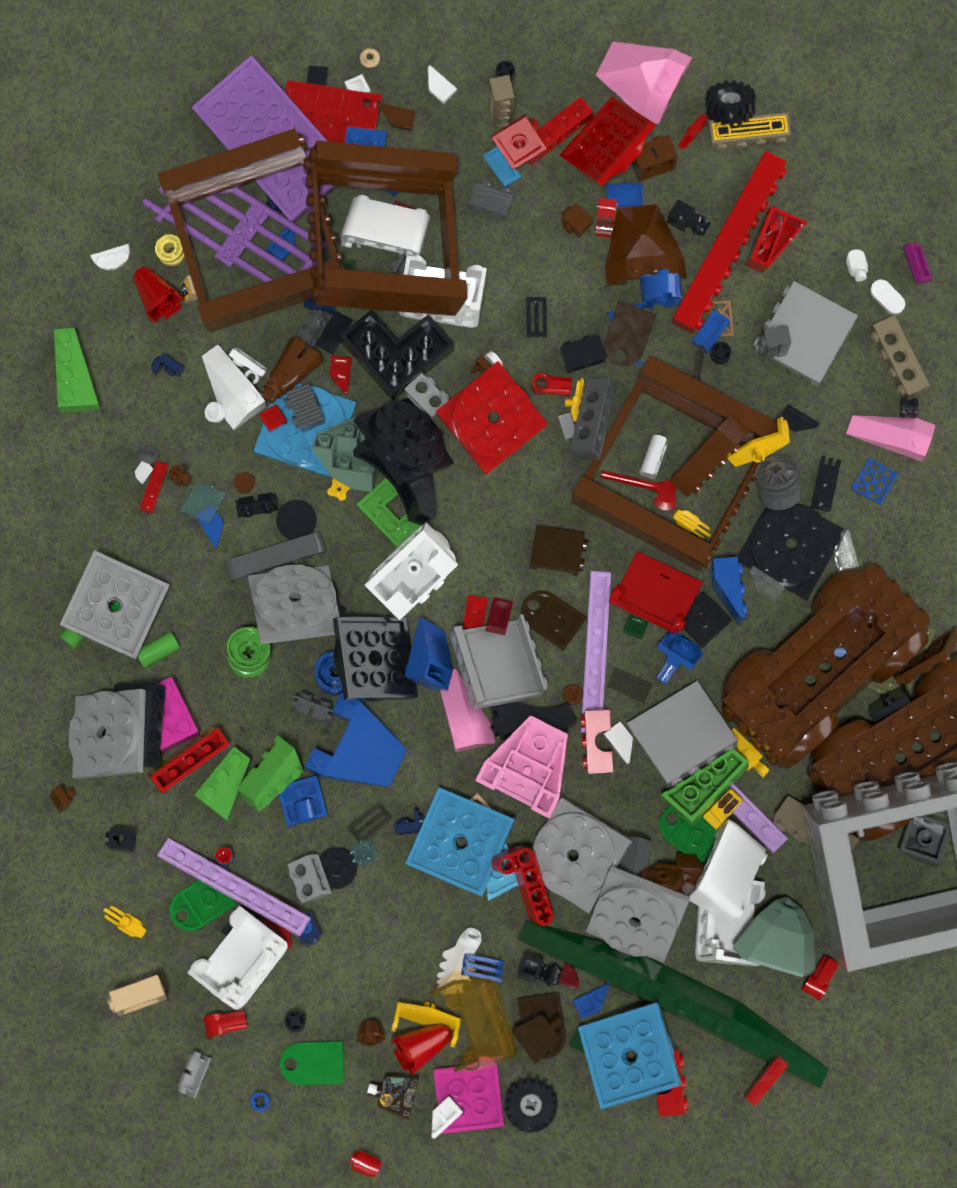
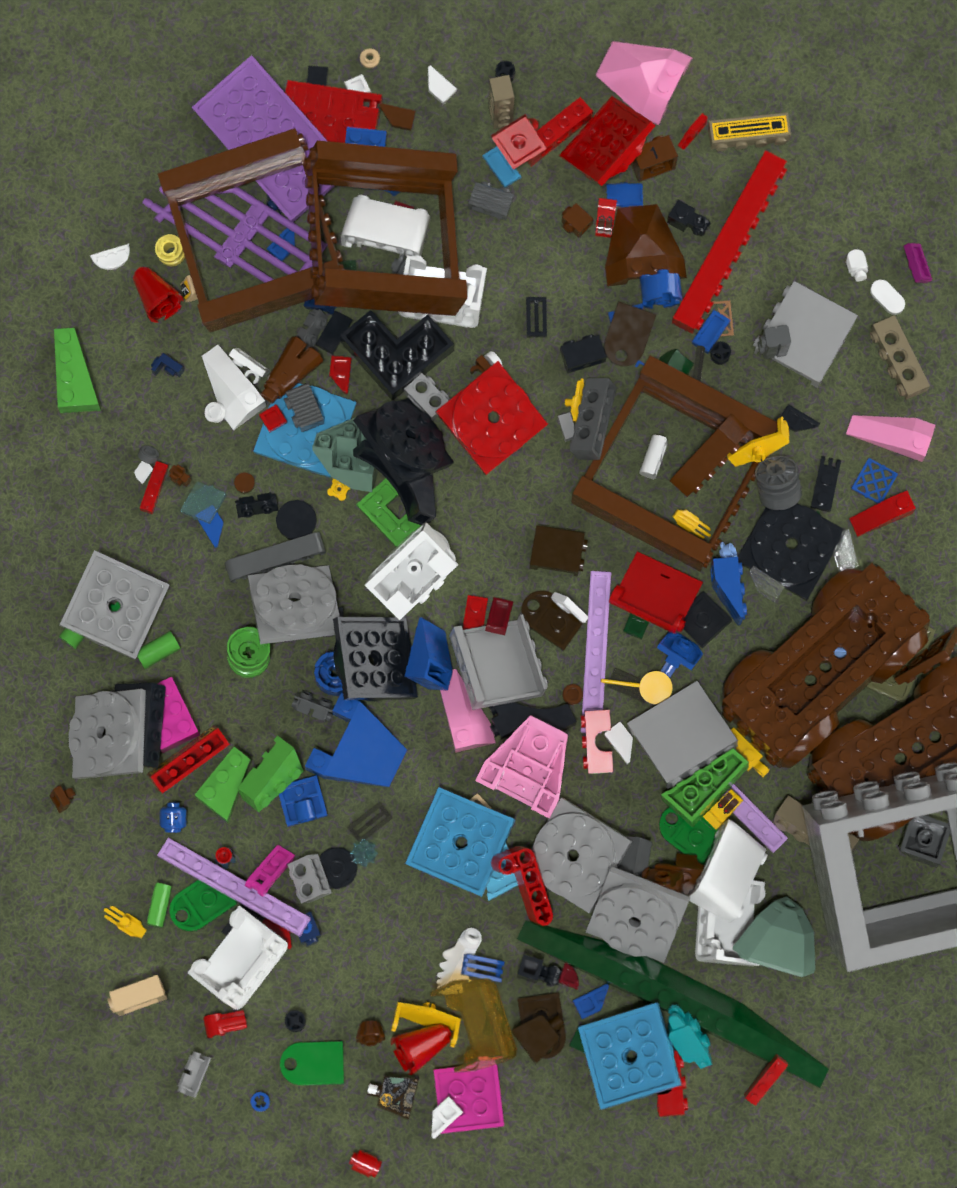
(125, 846): black brick -> none
(159, 905): none -> bright green brick
(173, 817): none -> blue head
(270, 870): none -> dark pink plate
(407, 827): dark blue bracket -> none
(524, 1113): black wheel -> none
(554, 385): red piece -> none
(569, 606): none -> white tile
(653, 687): none -> yellow piece
(666, 497): red piece -> none
(677, 361): none -> dark green tile
(688, 1038): none -> teal hinge
(727, 550): none -> light blue plate
(730, 103): black wheel -> none
(773, 236): red wedge -> none
(818, 982): red piece -> none
(883, 513): none -> red slope
(889, 703): black plate -> none
(909, 408): black wheel -> none

